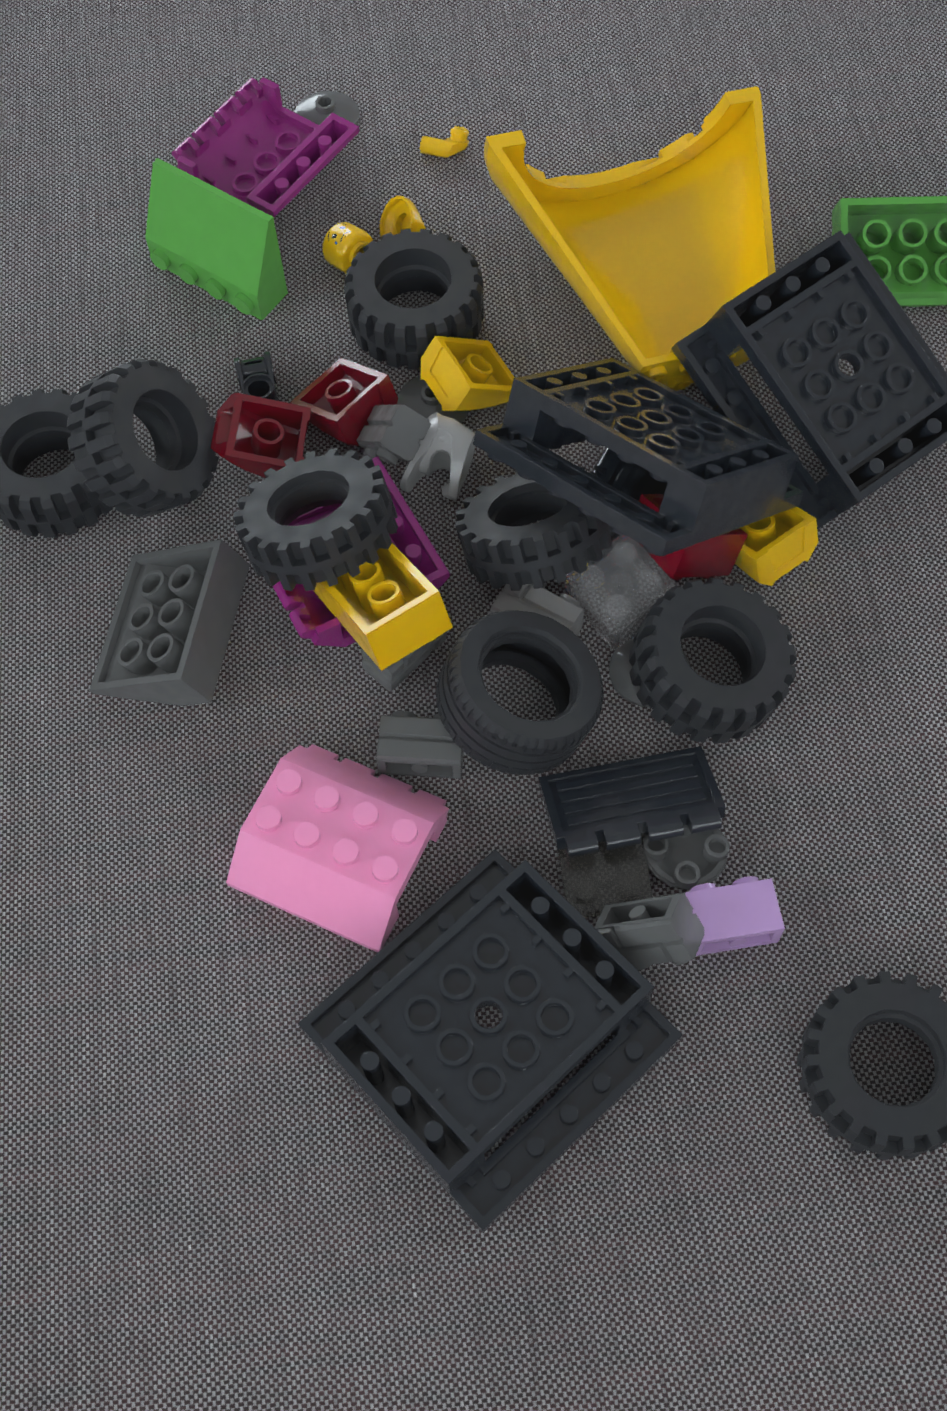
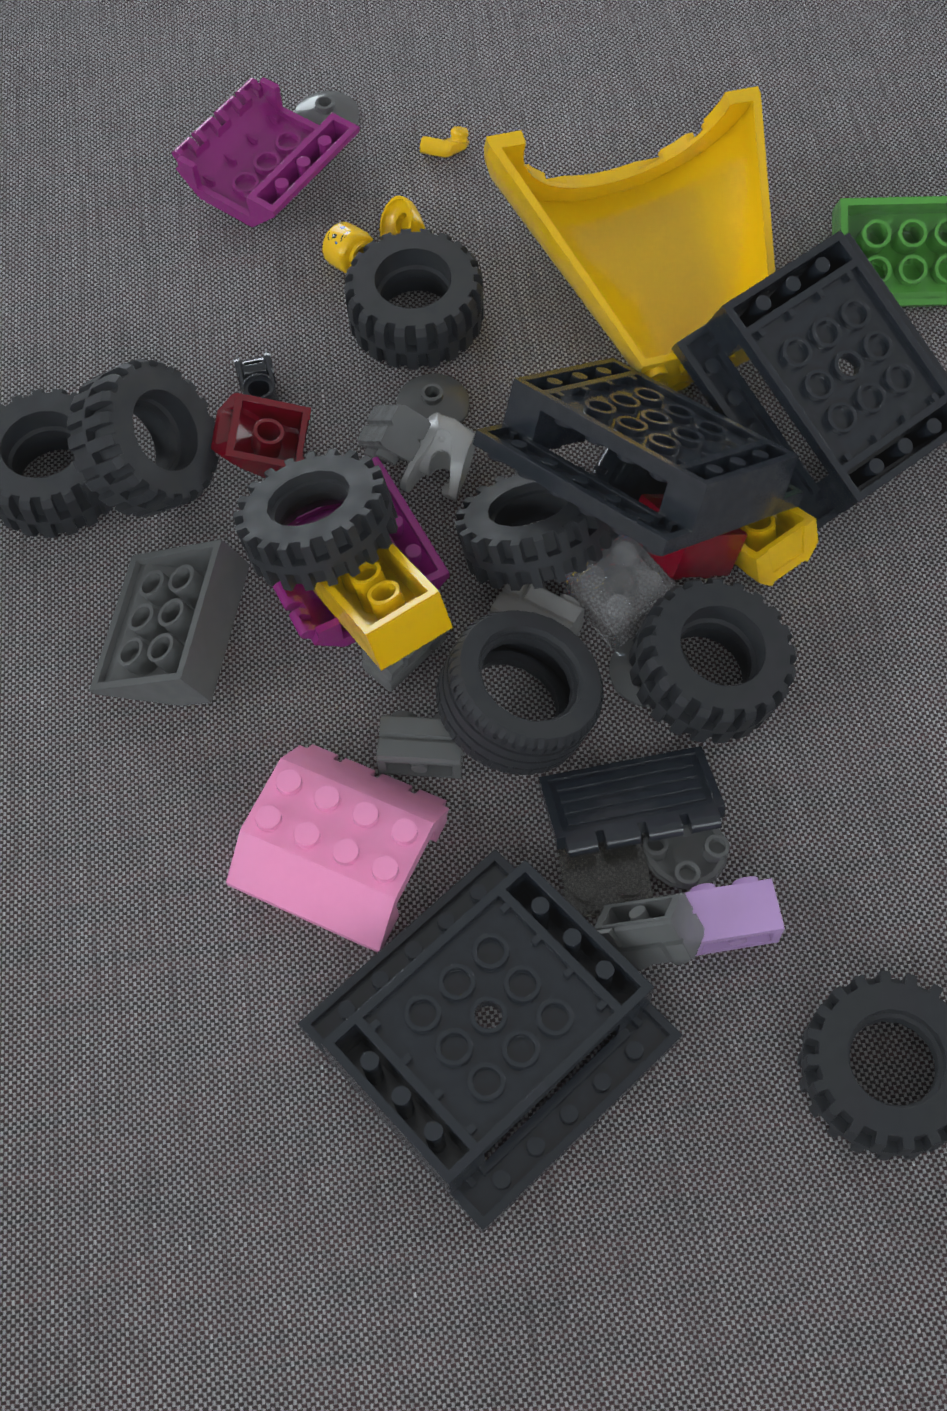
(214, 241): bright green slope -> none
(344, 399): dark red slope -> none
(465, 373): yellow slope -> none

